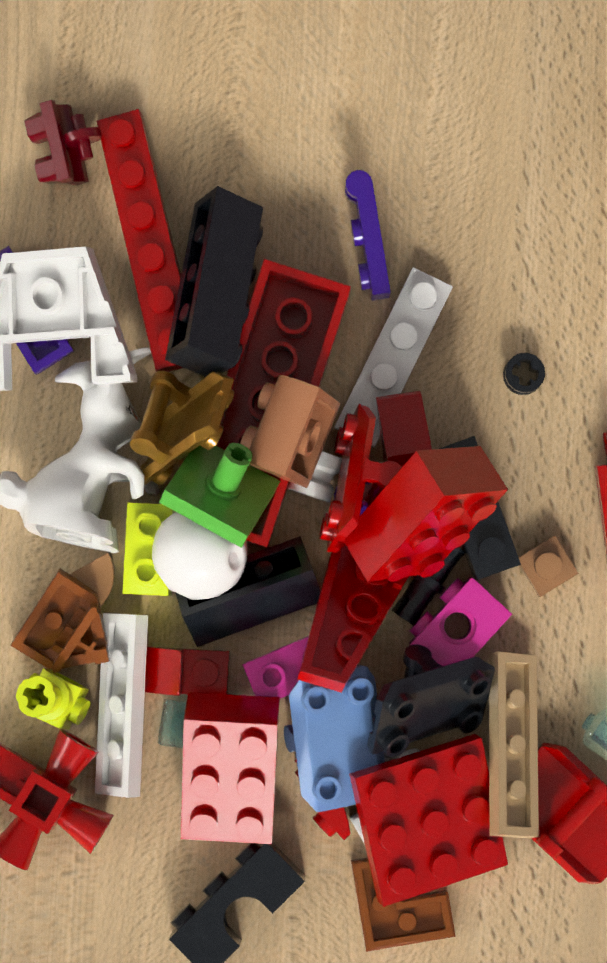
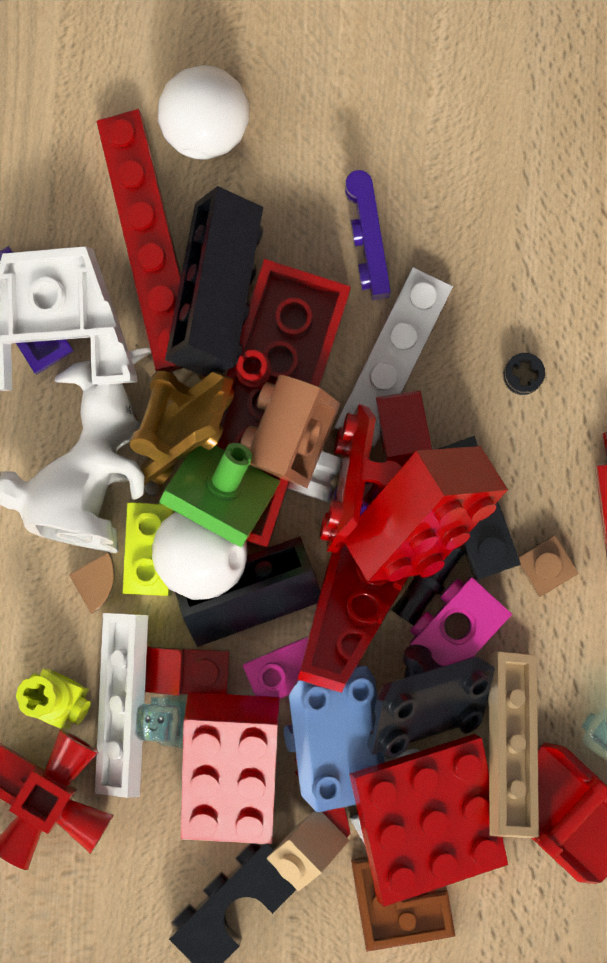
(64, 626): dark orange slope -> none
(68, 143): dark red hips -> none
(158, 721): none -> clear light blue piece
(203, 112): none -> white piece
(253, 380): none -> red pin
(308, 849): none -> tan brick

